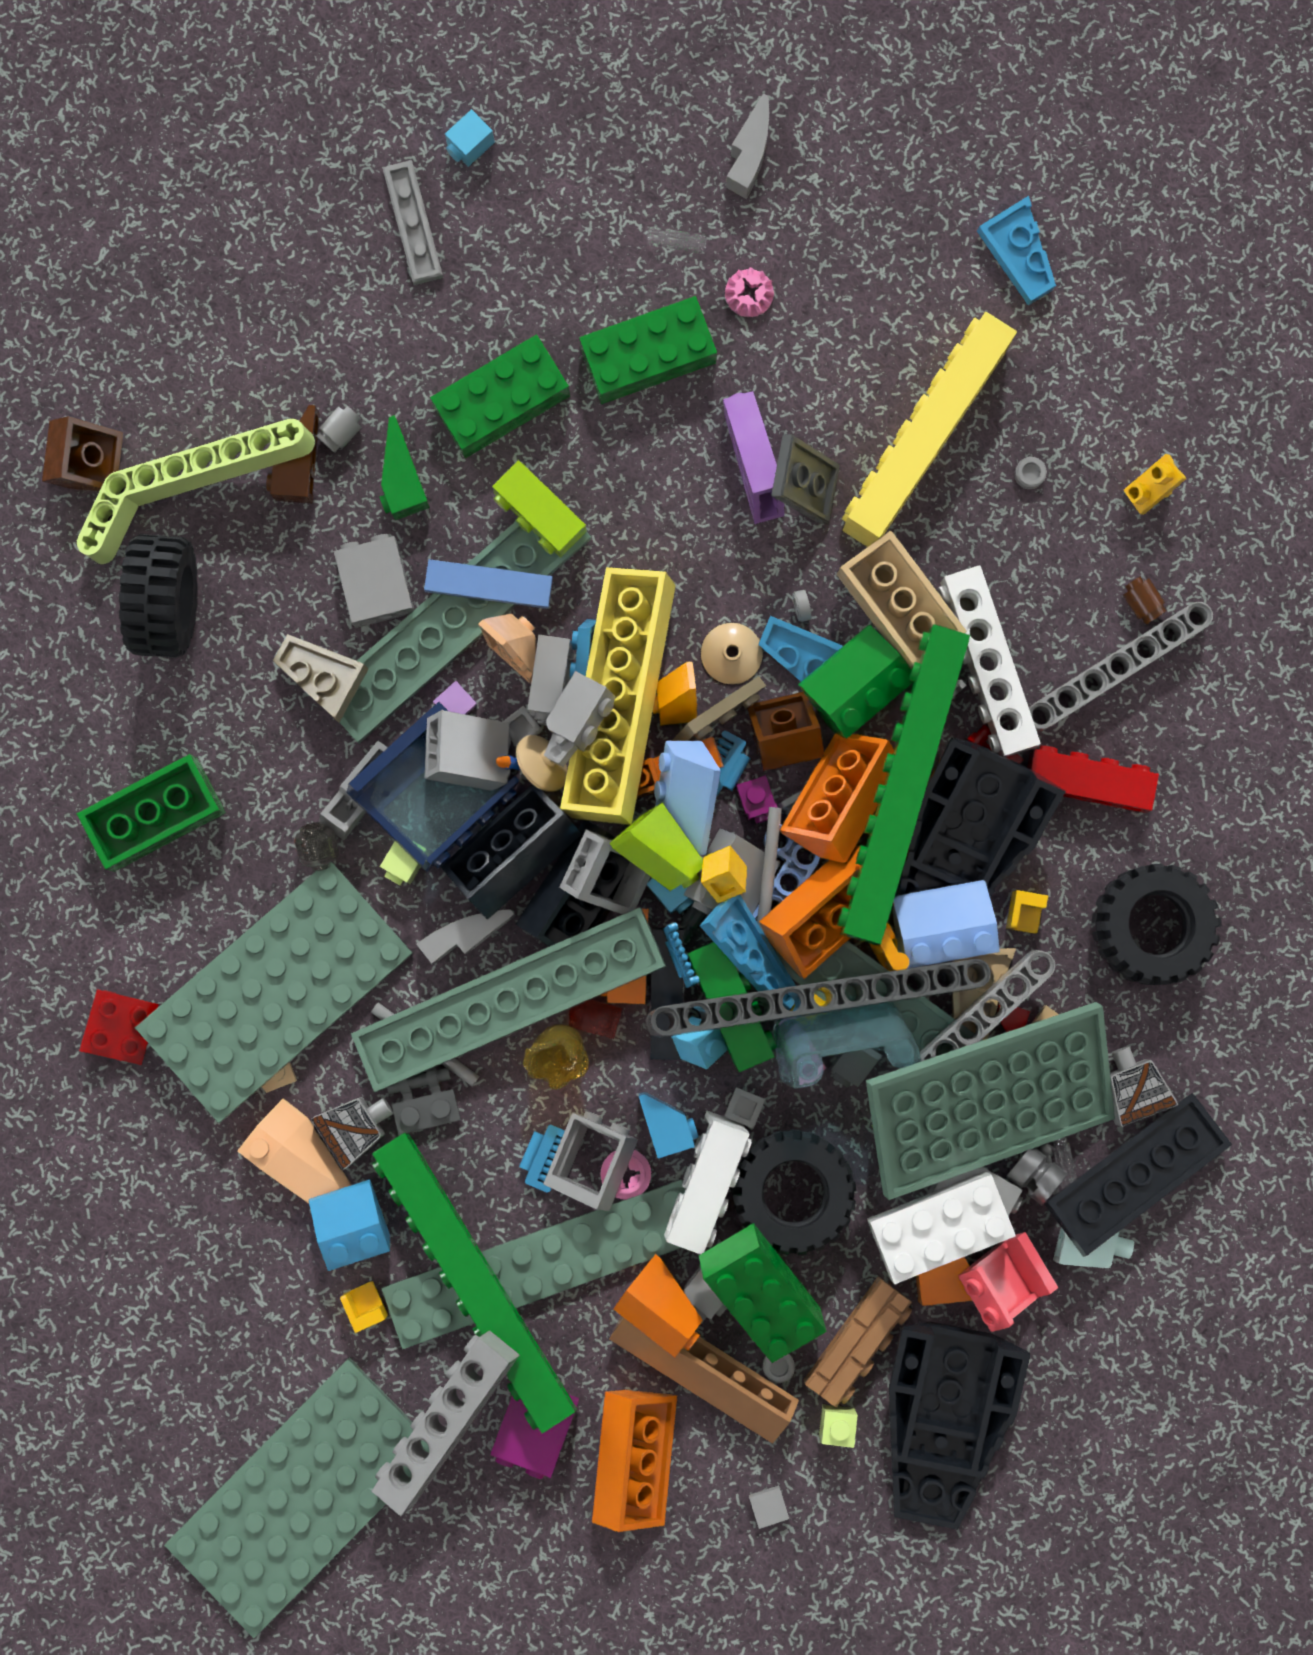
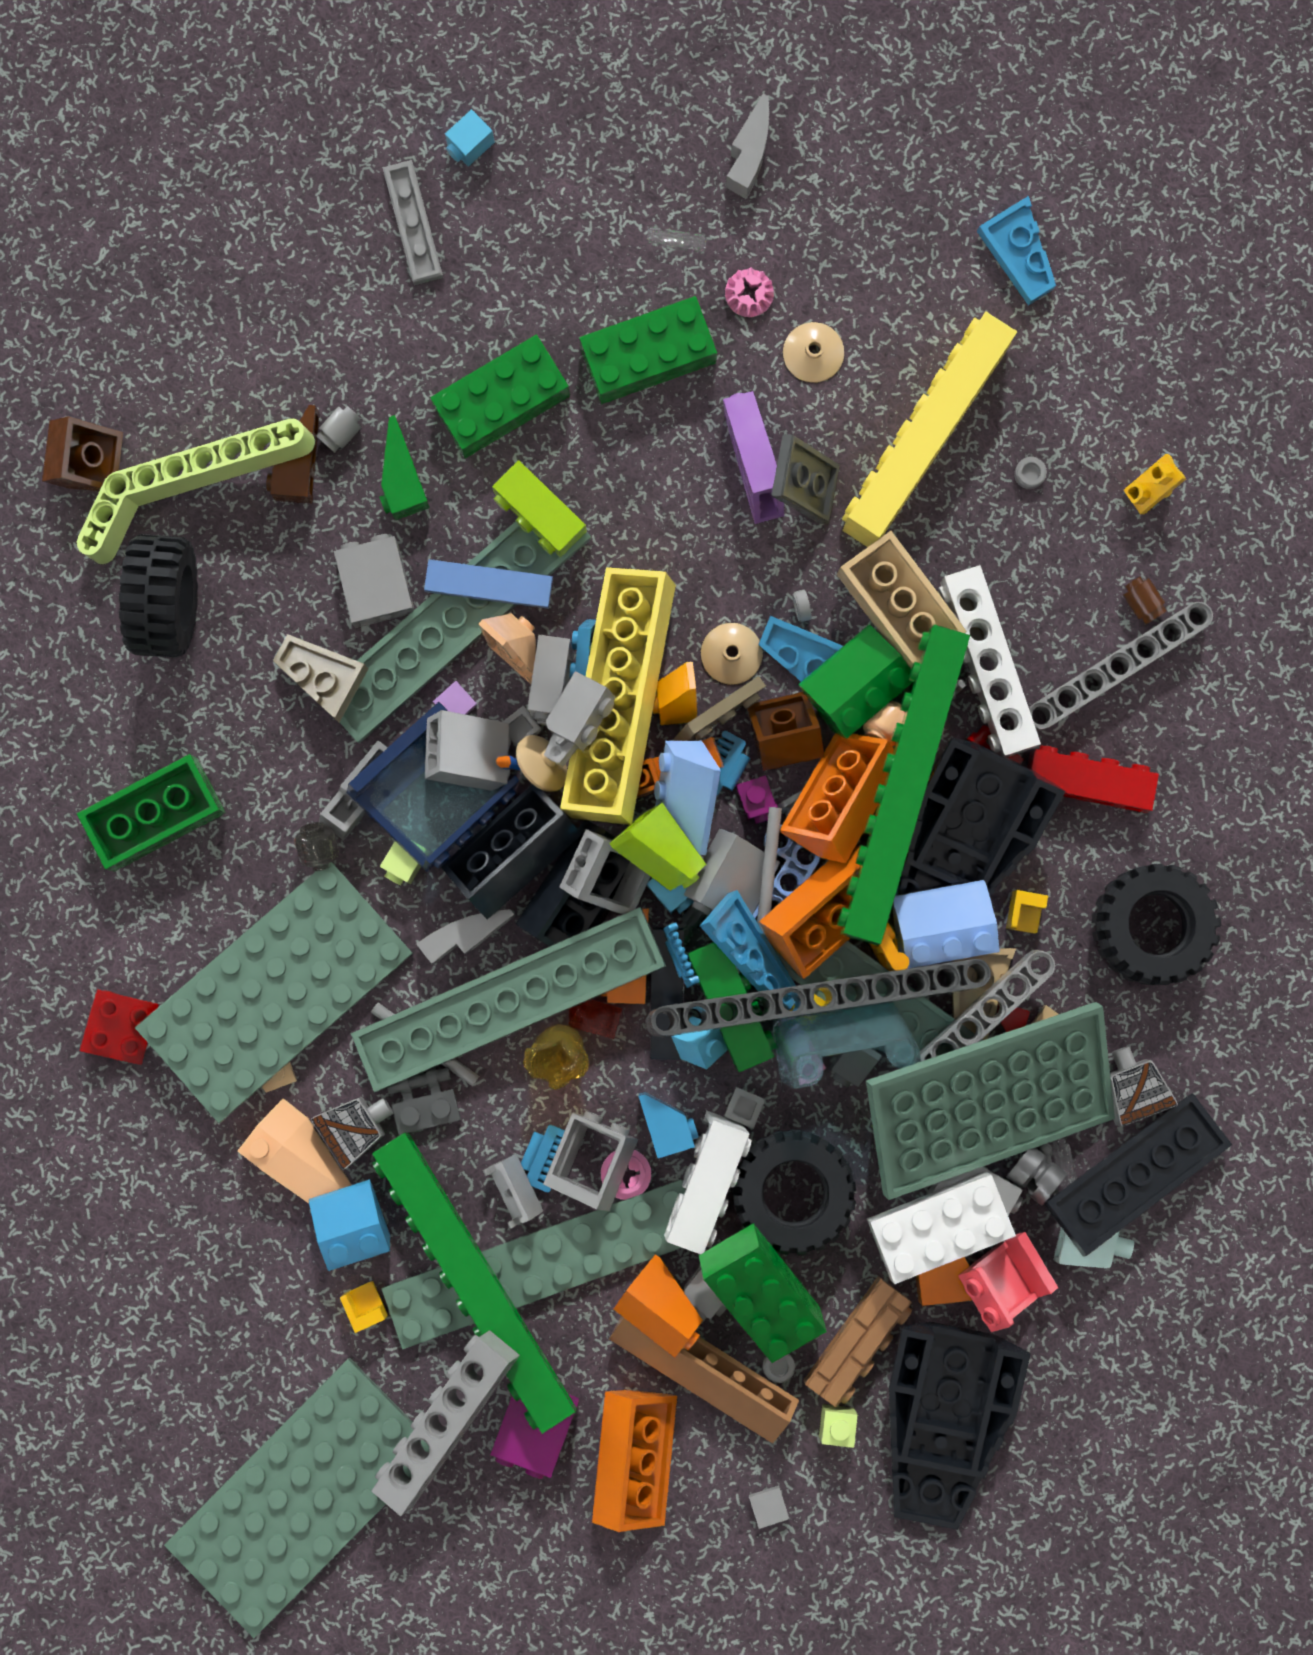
(515, 1190): none -> light grey hinge
(724, 874): yellow panel -> none
(811, 366): none -> tan dish
(884, 722): none -> light nougat head

